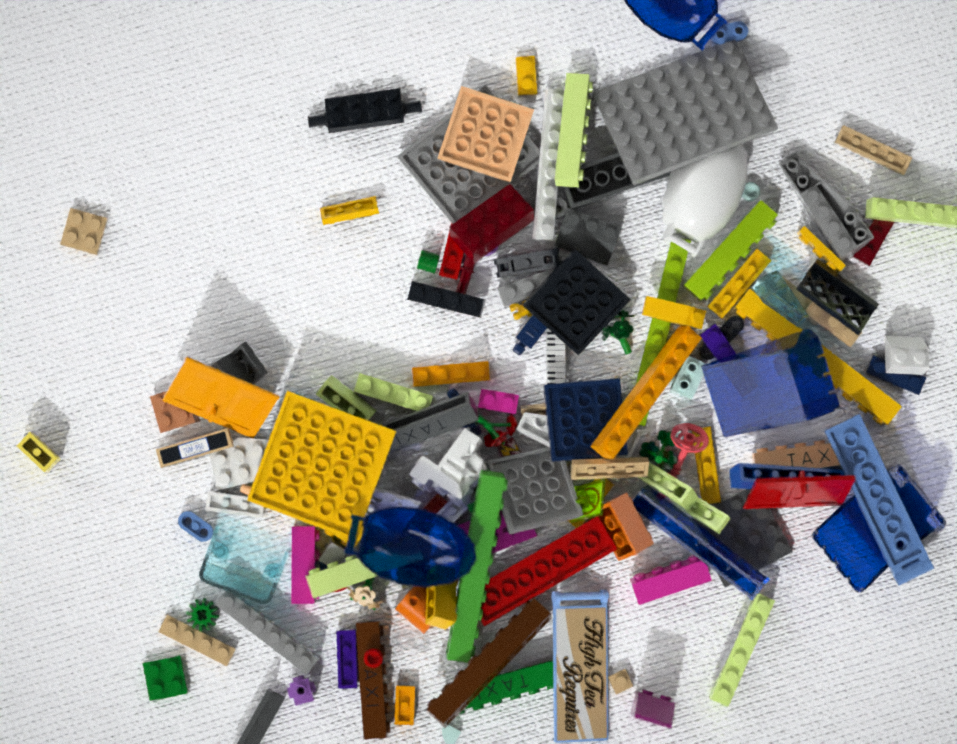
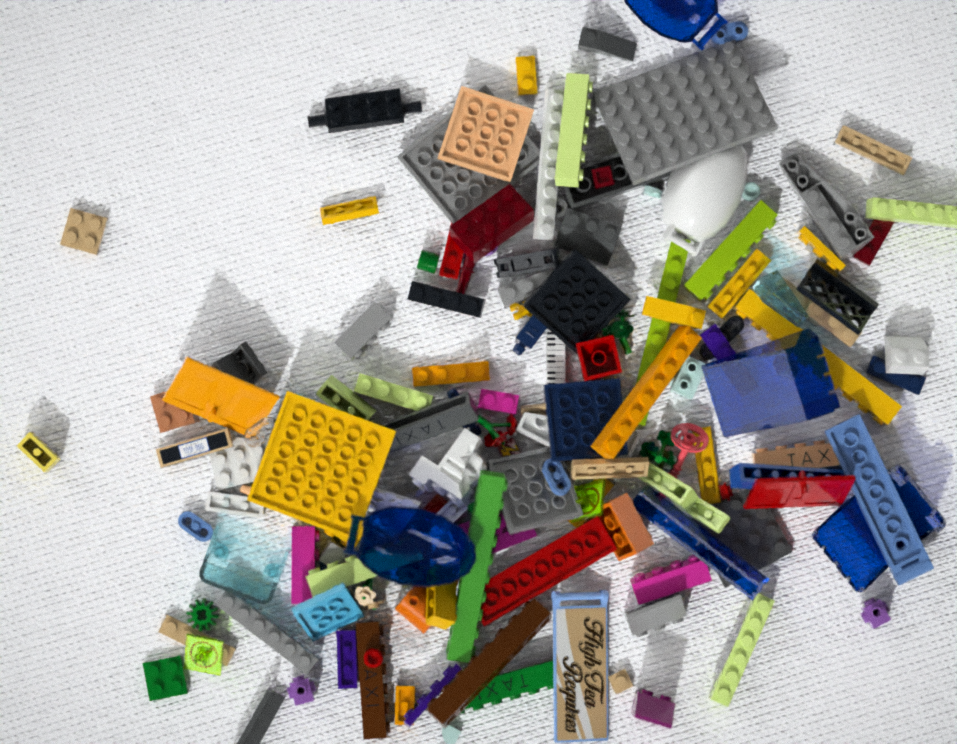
(203, 654): none -> clear neon green piece
(262, 431): none -> clear plate
(327, 612): none -> medium azure plate
(363, 331): none -> light grey brick
(412, 715): none -> dark purple plate
(557, 477): none -> medium blue plate
(598, 358): none -> red slope
(602, 177): none -> dark red tile
(606, 44): none -> dark grey slope
(652, 191): none -> light aqua tile
(655, 615): none -> light grey slope
(726, 491): none -> red plate
(881, 615): none -> medium lavender brick

